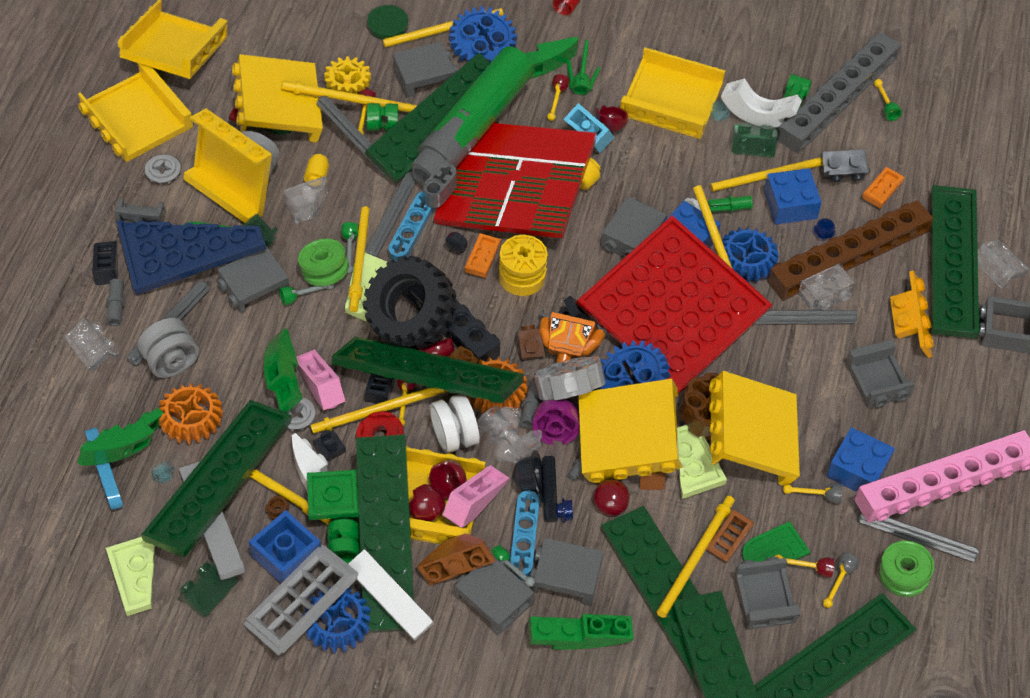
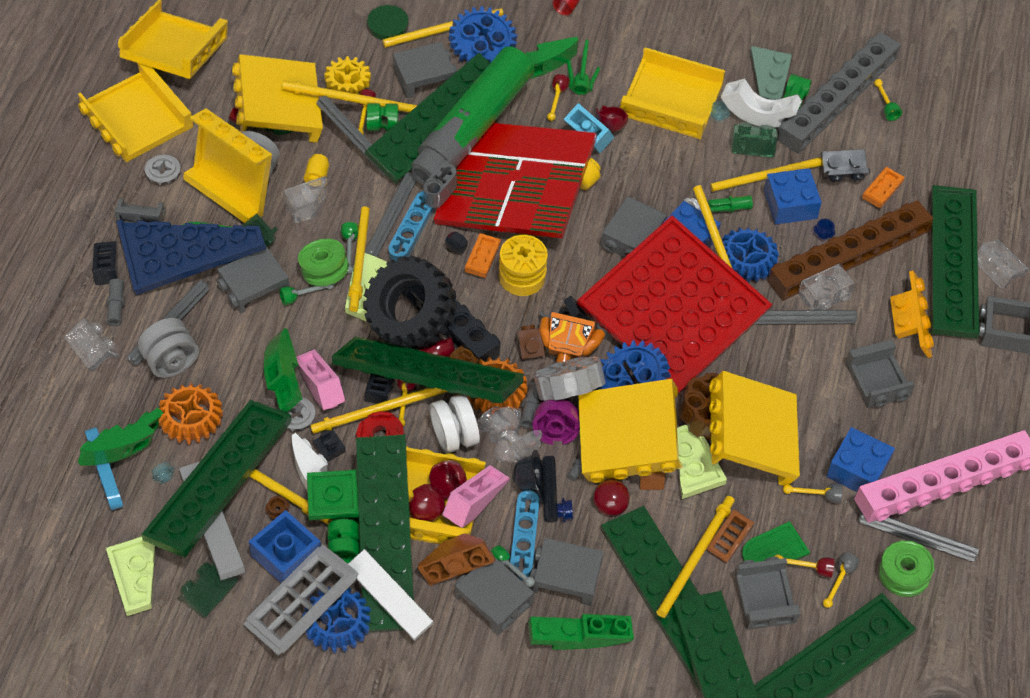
(770, 71): none -> sand green wing

